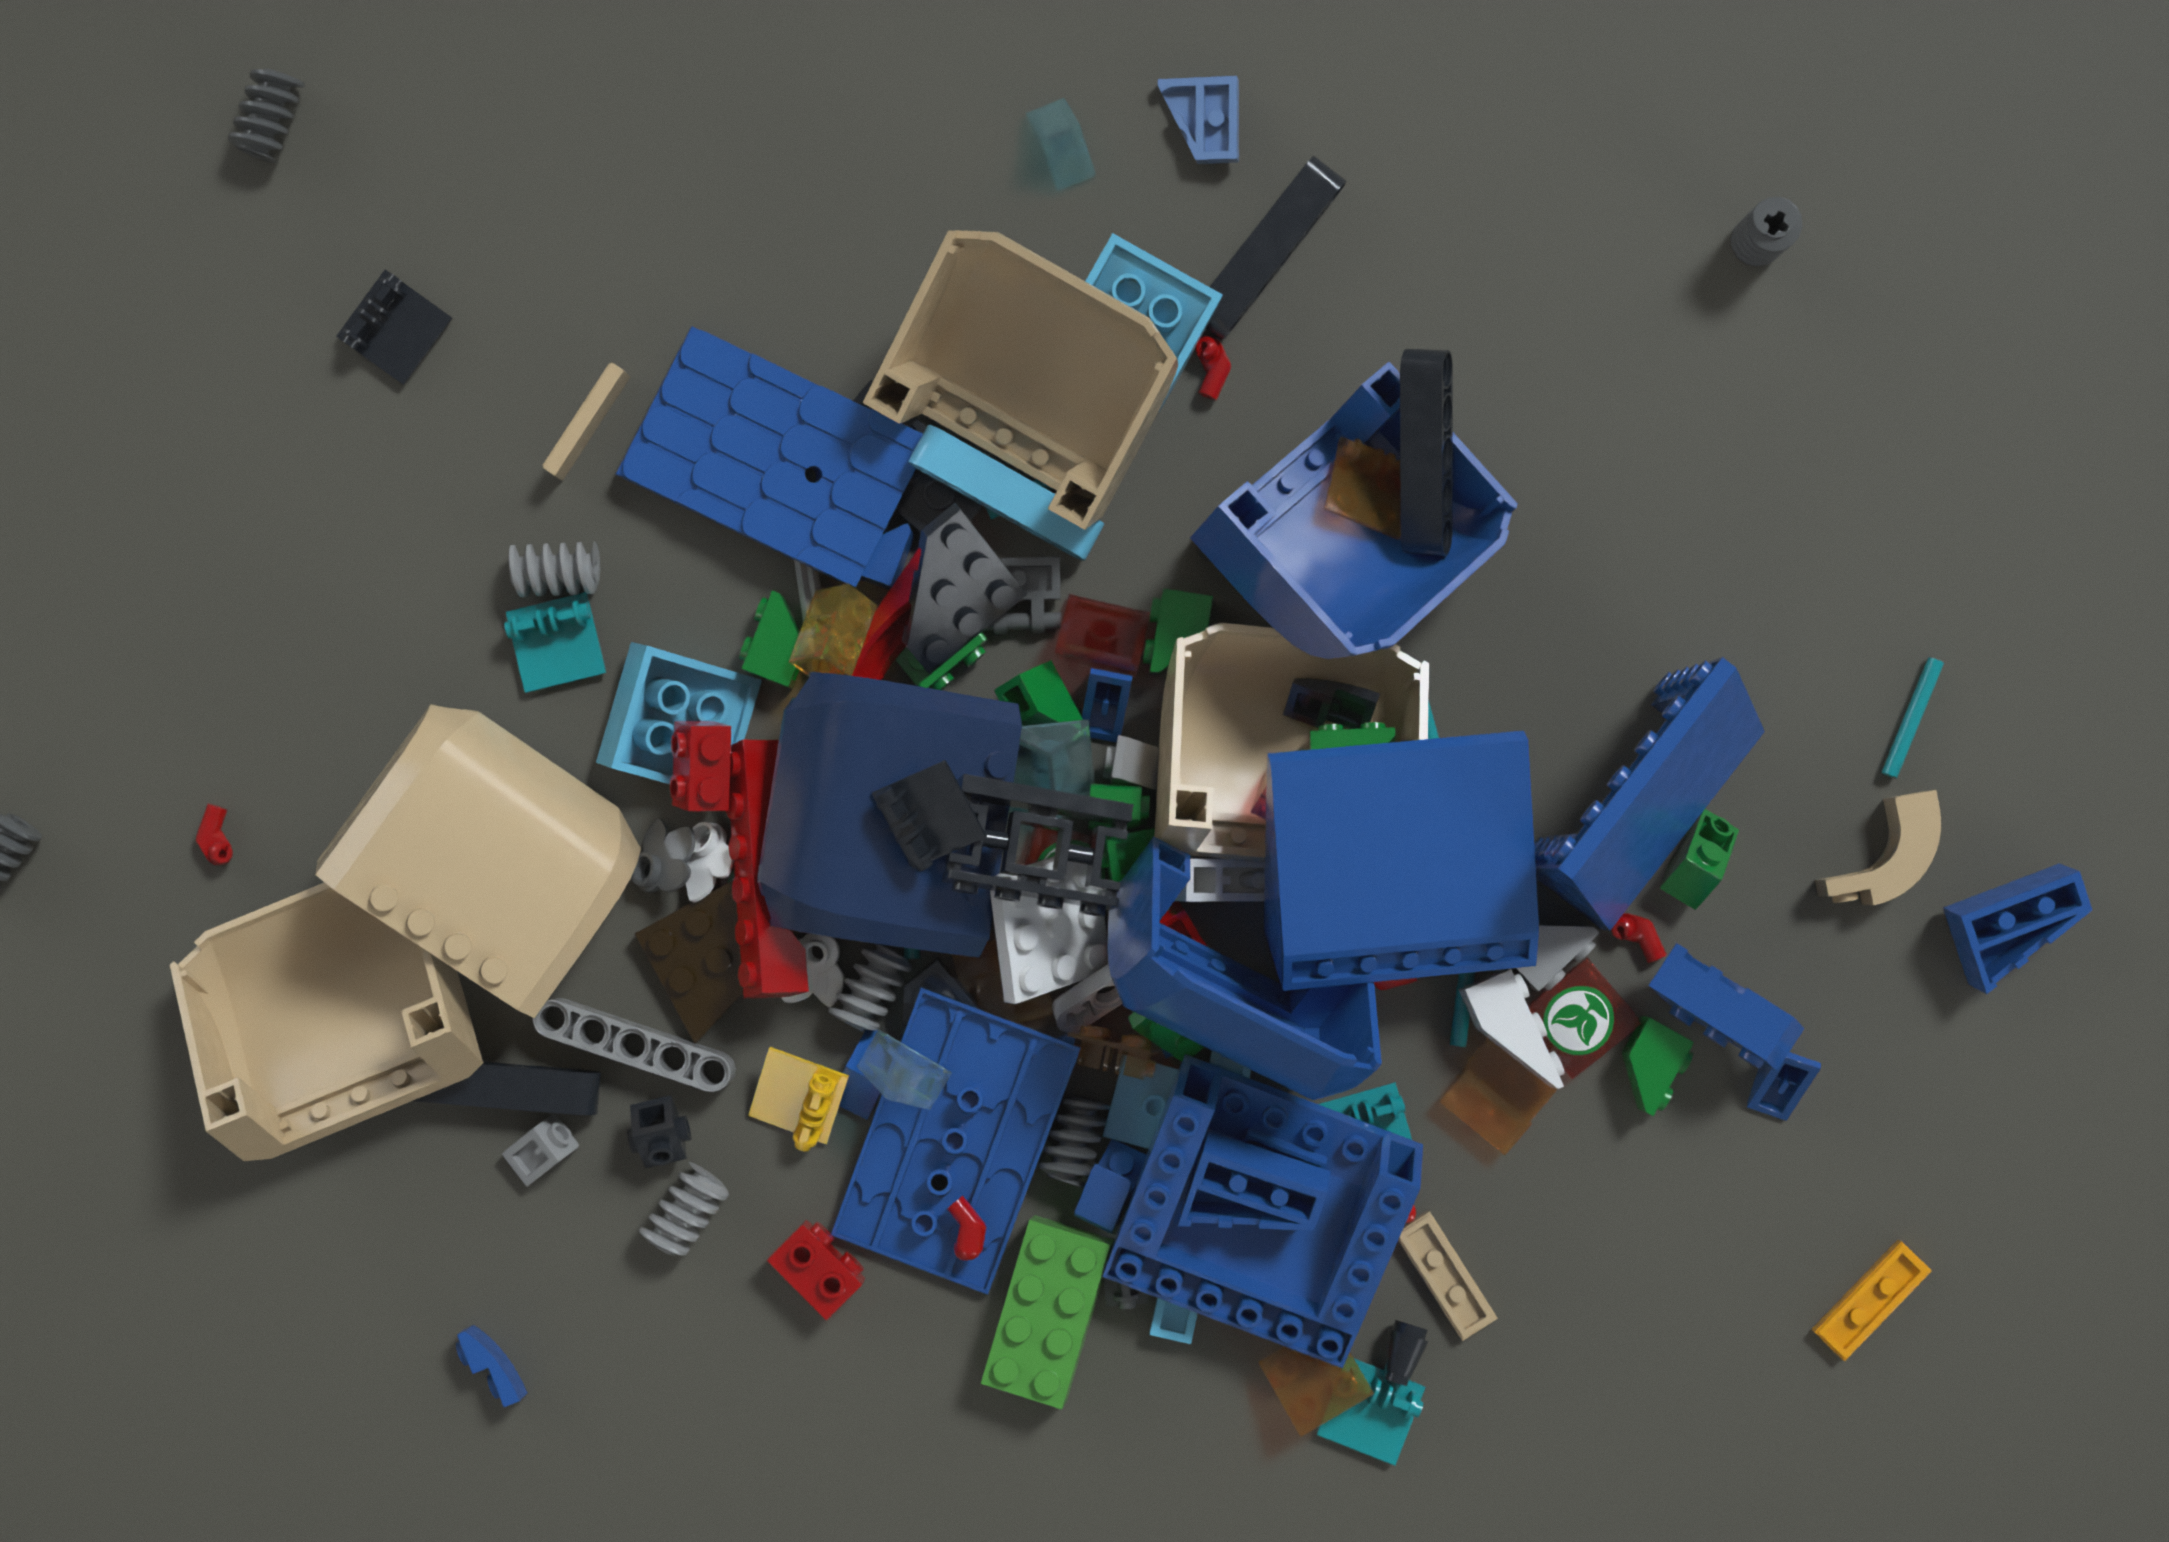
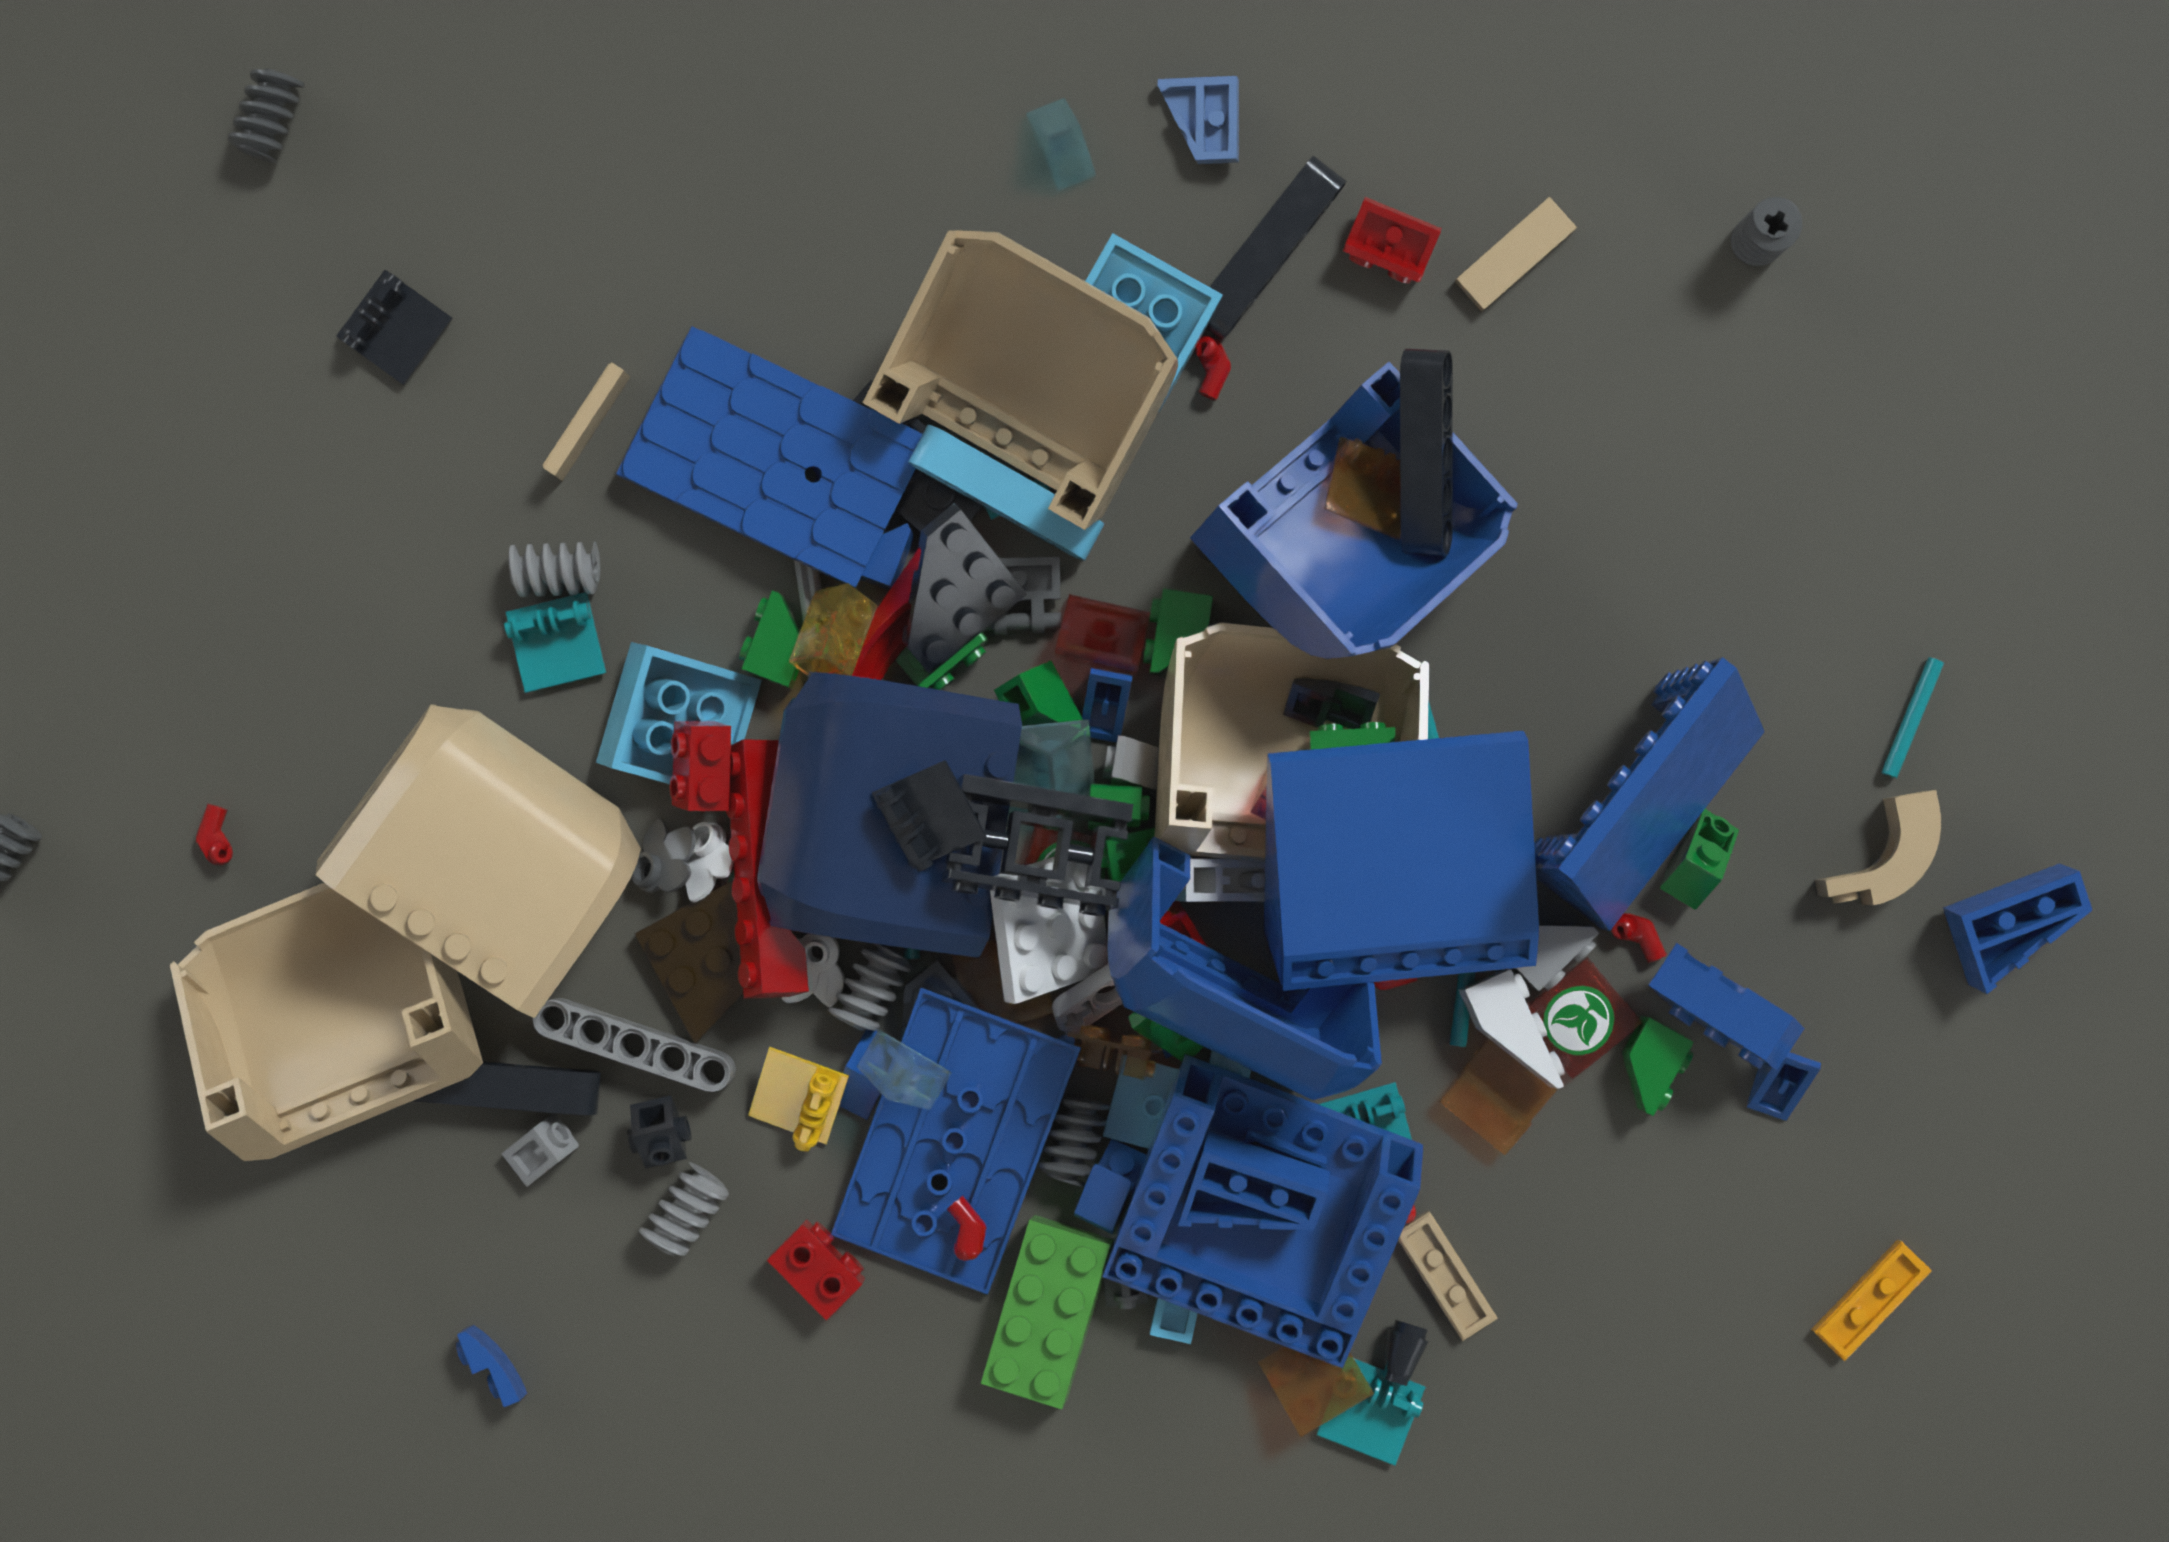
(1391, 241): none -> red bracket
(1515, 254): none -> tan tile

